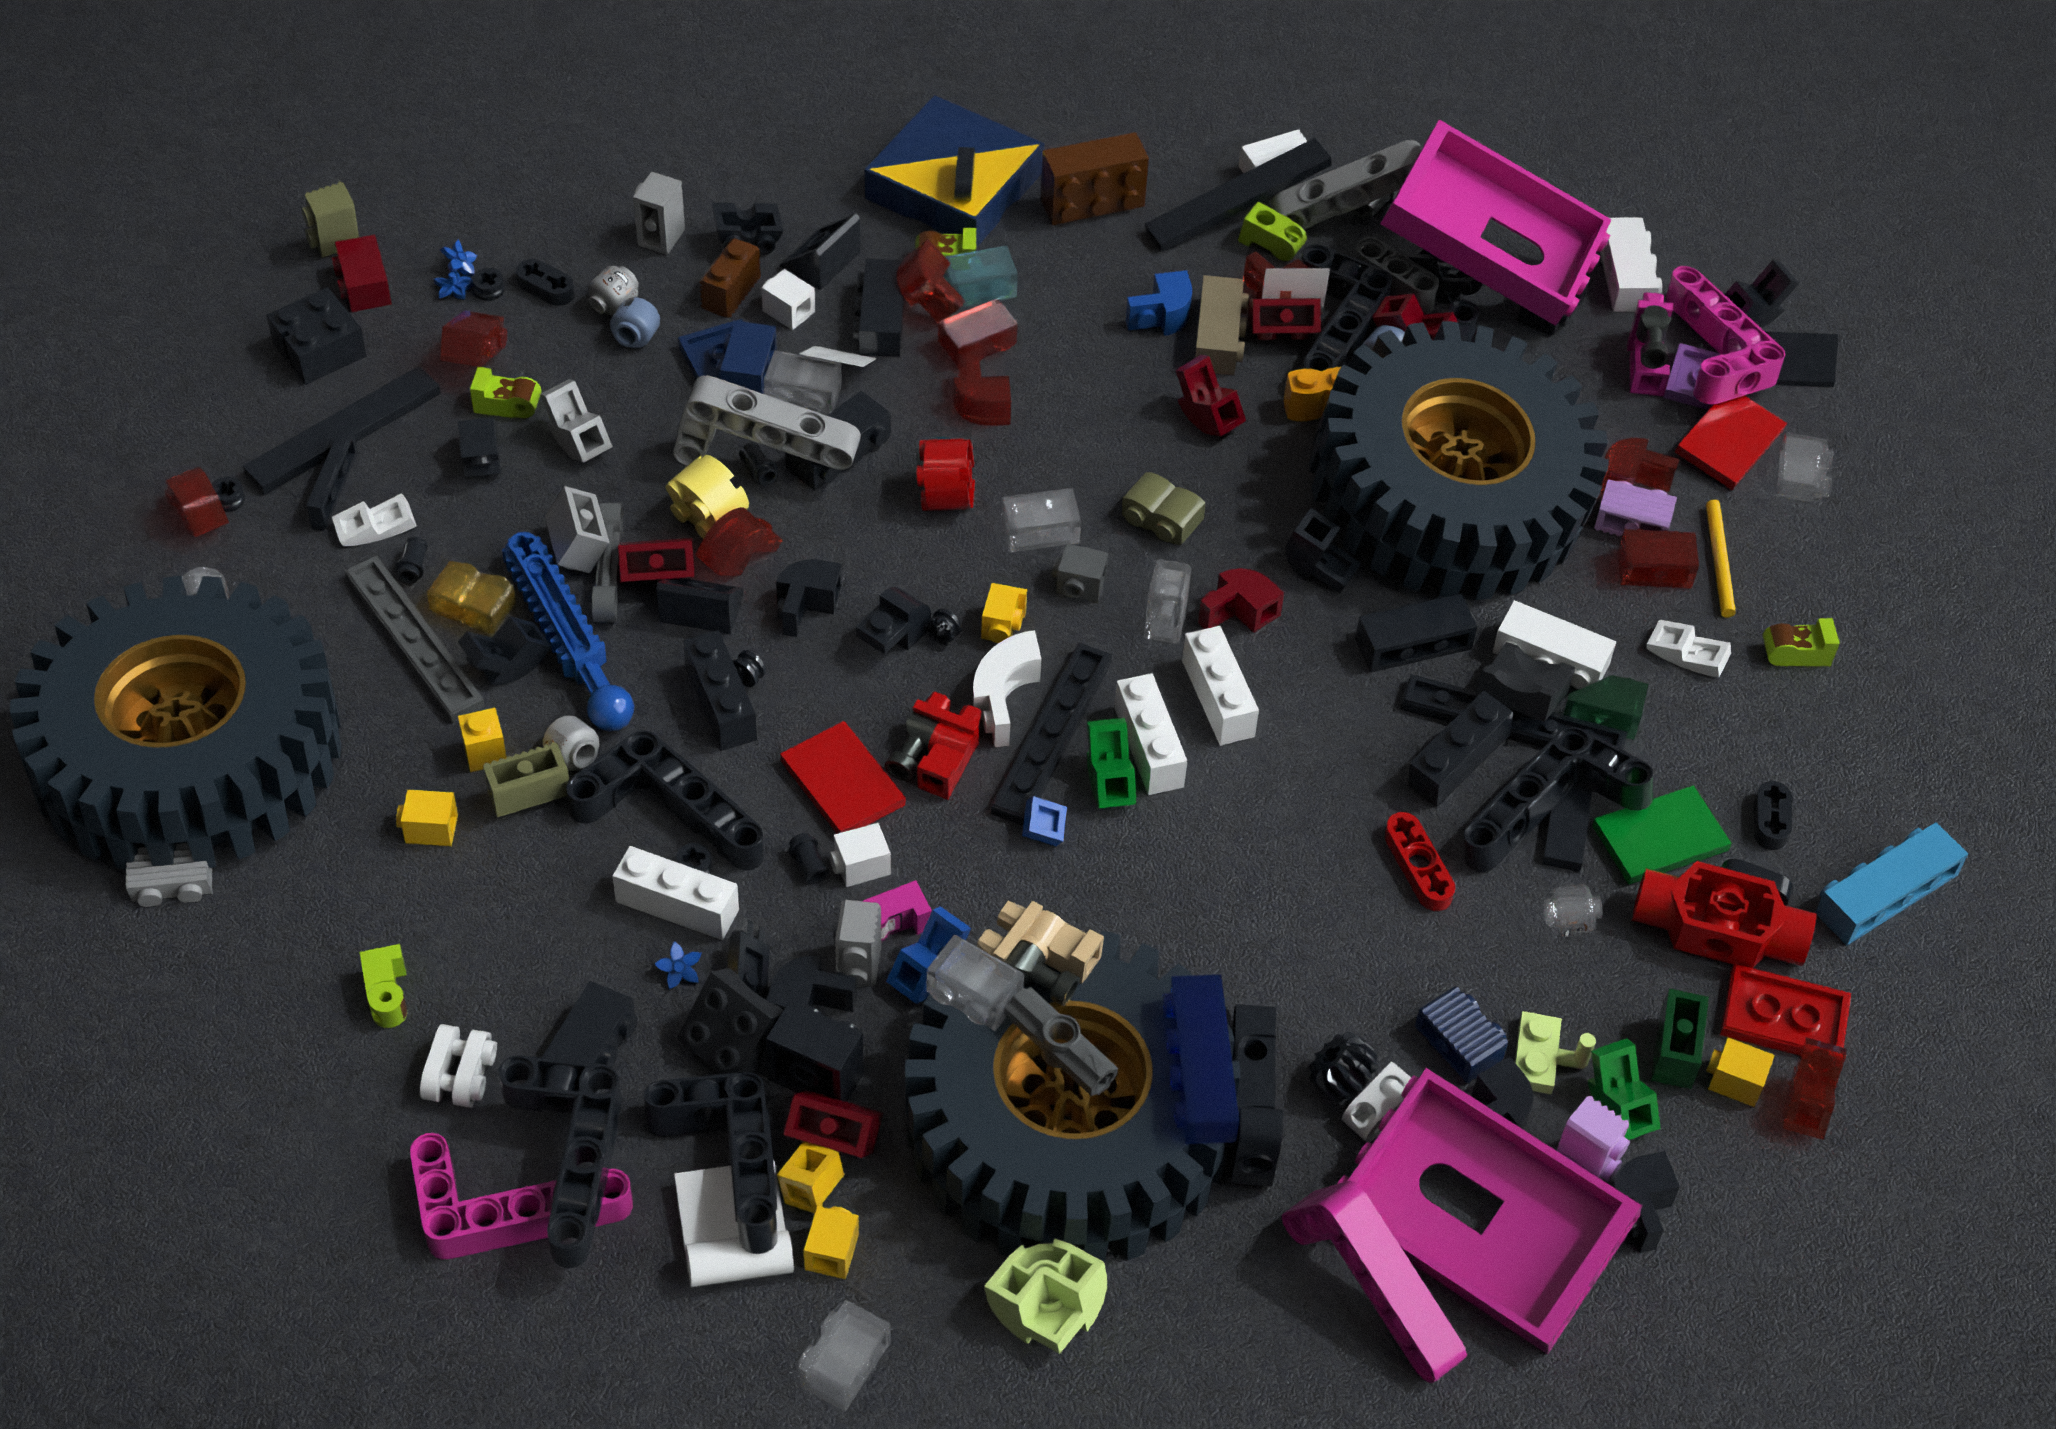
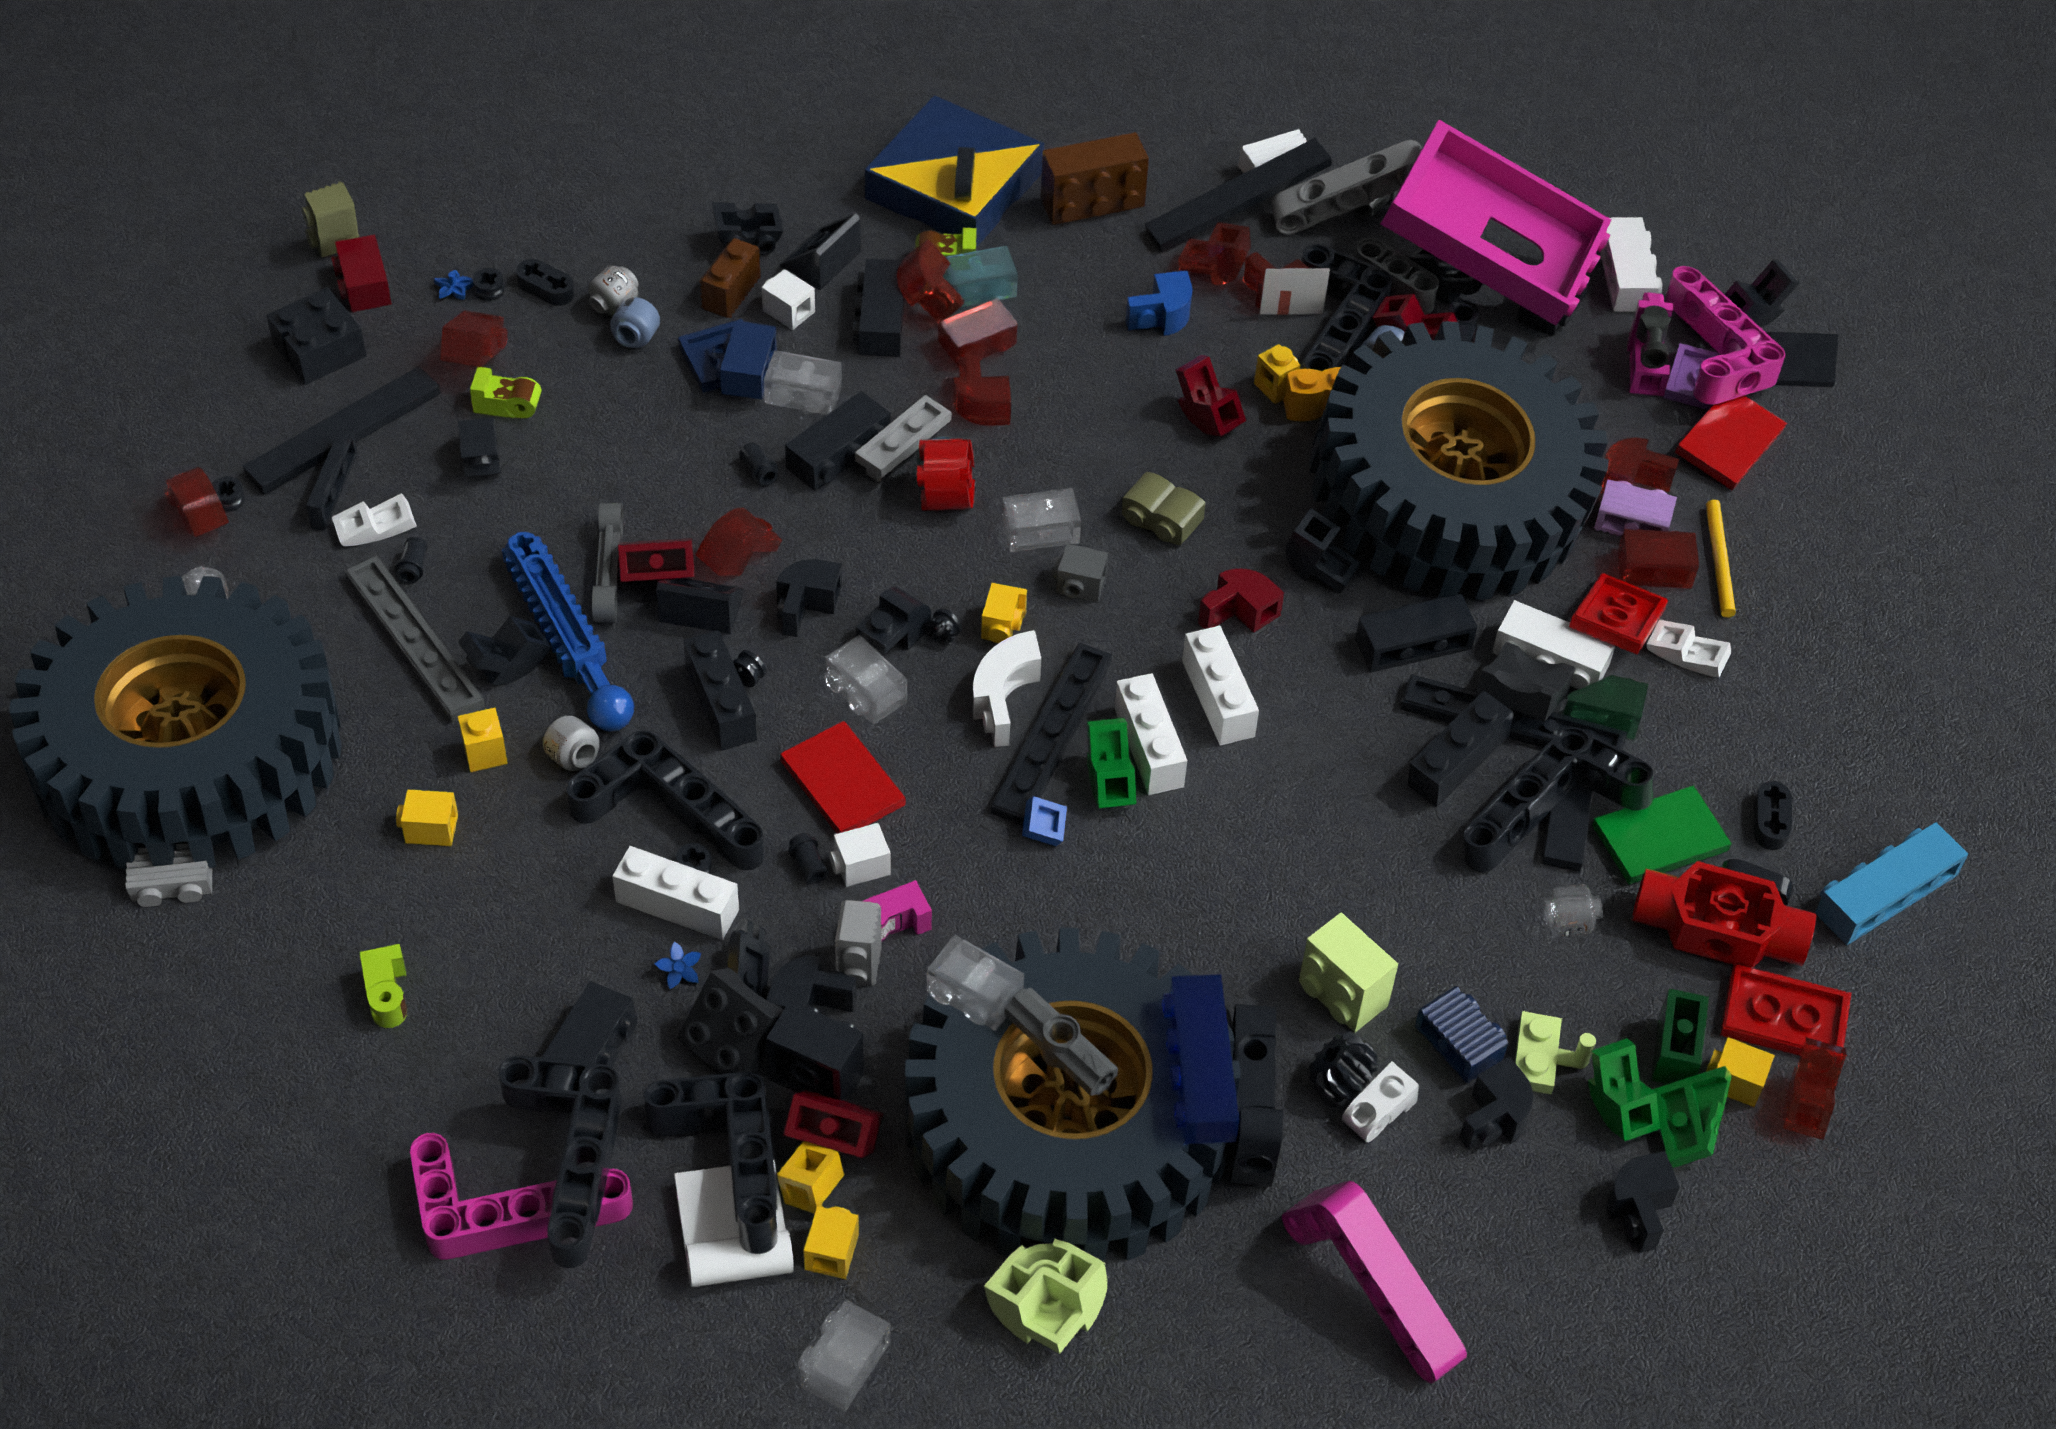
(460, 260): blue plant -> none
(469, 1080): white brick -> none
(471, 597): clear yellow brick -> none
(526, 779): olive brick -> none
(572, 426): light grey brick -> none
(576, 529): light grey brick -> none
(659, 213): light grey brick -> none
(704, 493): light yellow brick -> none
(763, 420): light grey beam -> none
(838, 356): white sticker -> none
(865, 680): none -> clear brick
(902, 437): none -> light grey plate
(911, 964): blue brick -> none
(945, 736): red hips -> none
(1043, 938): tan hips -> none
(1167, 601): clear brick -> none
(1220, 255): none -> clear red brick
(1221, 322): dark tan brick -> none
(1272, 232): lime leg -> none
(1275, 365): none -> yellow brick
(1284, 315): dark red brick -> none
(1347, 972): none -> yellowish green brick
(1419, 877): red beam -> none
(1543, 1241): dark pink panel -> none
(1595, 1139): lavender brick -> none
(1619, 613): none -> red tile
(1692, 1114): none -> green wing
(1801, 644): lime leg -> none
(1803, 469): clear brick -> none

